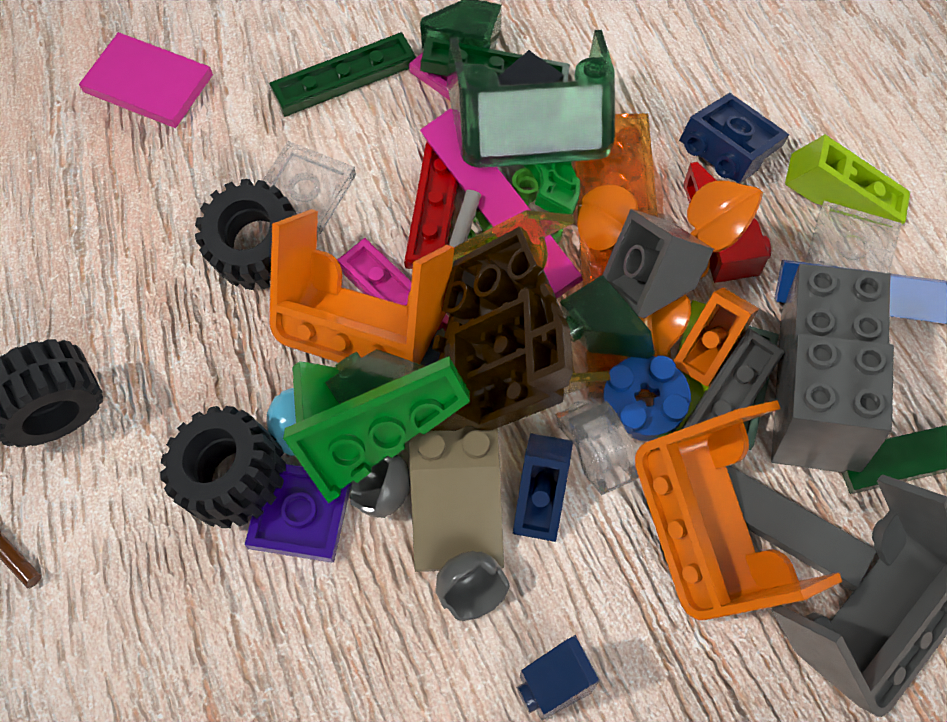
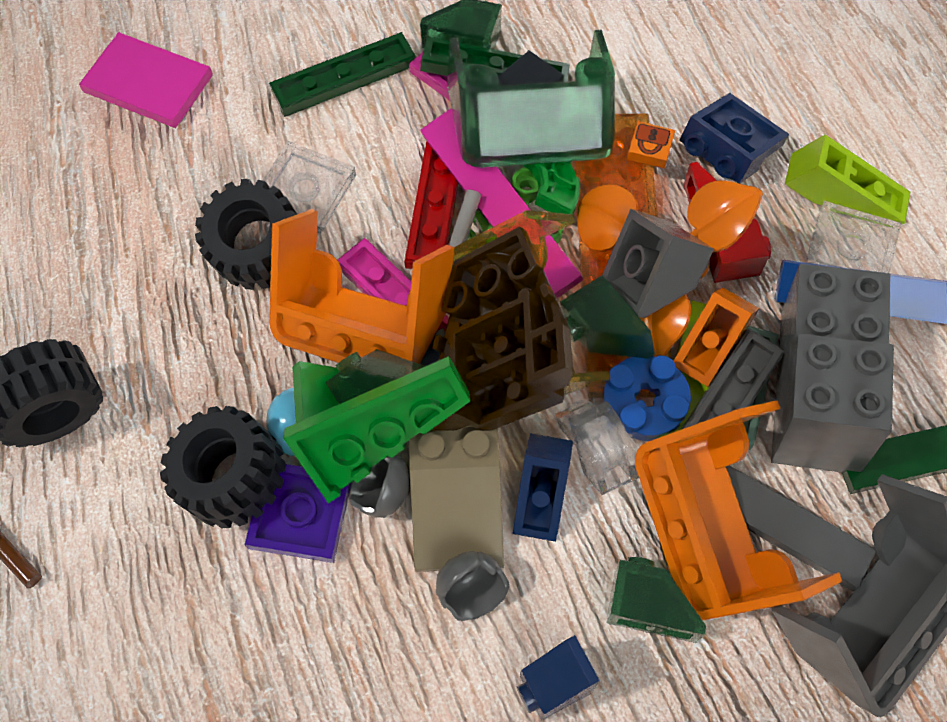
(651, 144): none -> tile
(652, 602): none -> clear green slope

